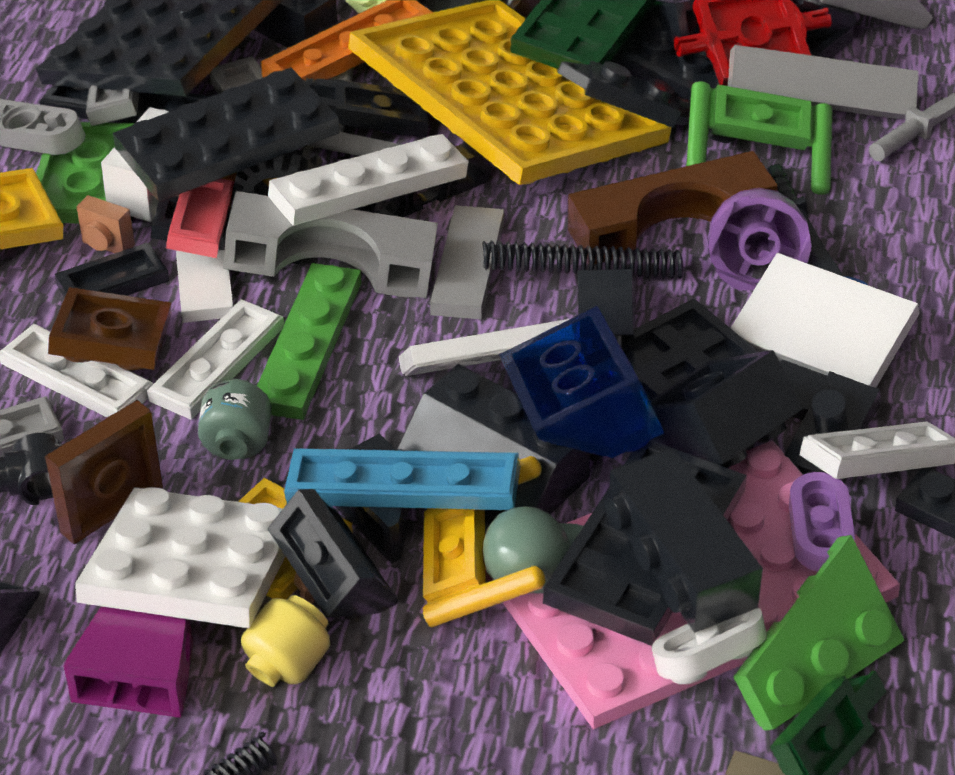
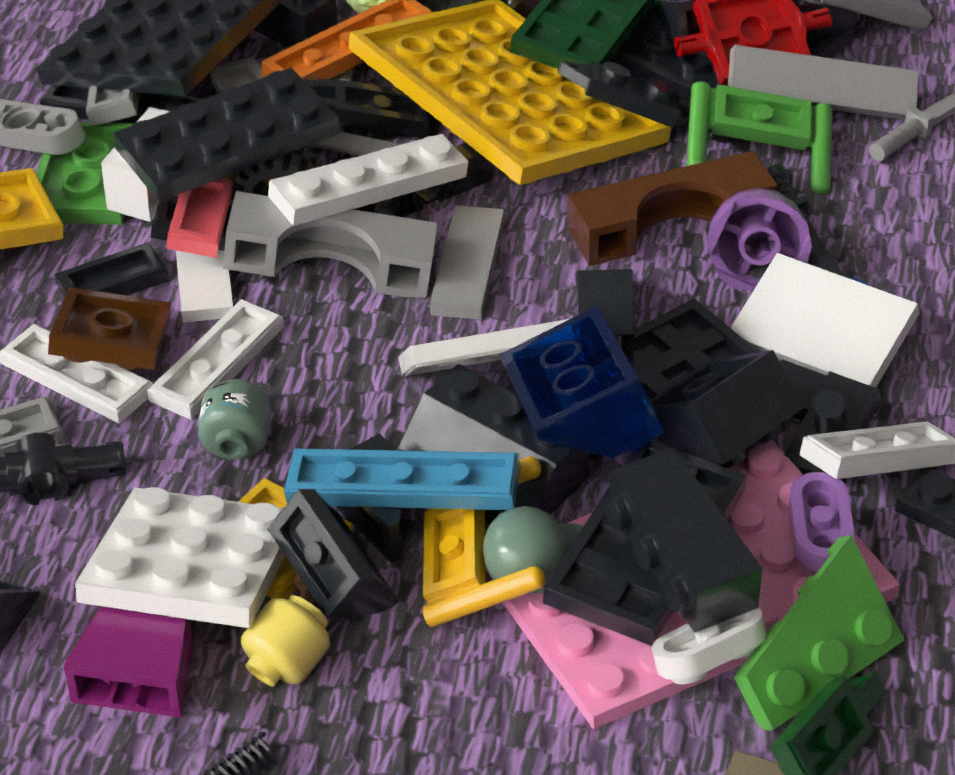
(101, 468): reddish brown plate -> none
(105, 225): nougat plate -> none
(308, 338): bright green plate -> none
(494, 249): black piece -> none

